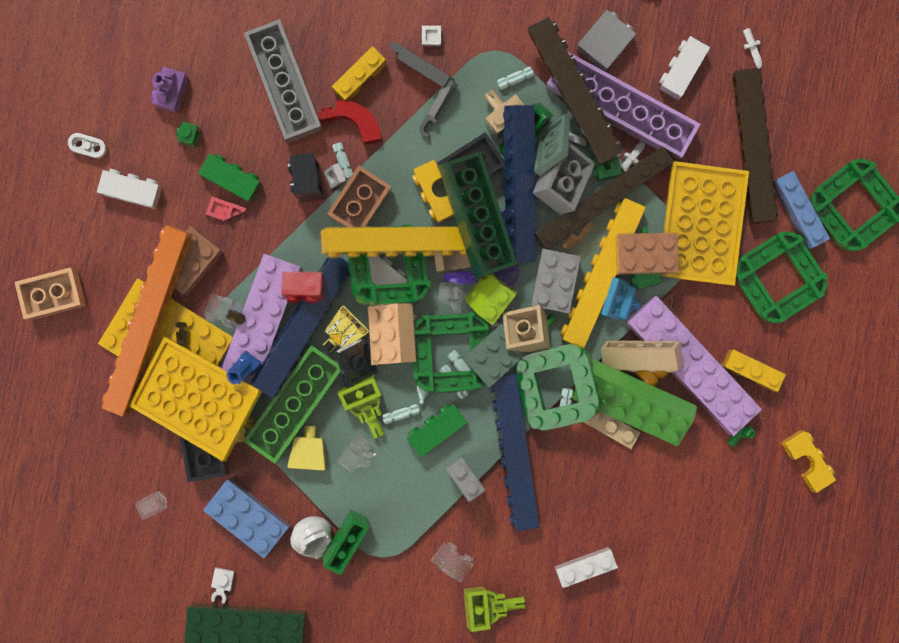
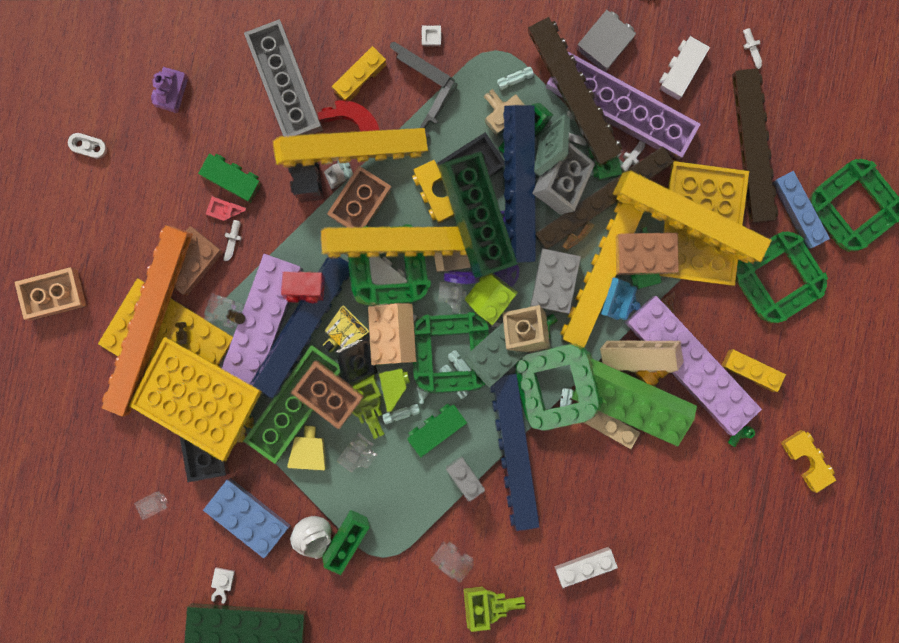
(129, 188): white brick -> none
(188, 134): green brick -> none
(233, 236): none -> white piece
(244, 366): blue piece -> none
(327, 394): none -> nougat brick
(349, 146): none -> yellow brick
(393, 385): none -> lime slope
(692, 217): none -> yellow brick

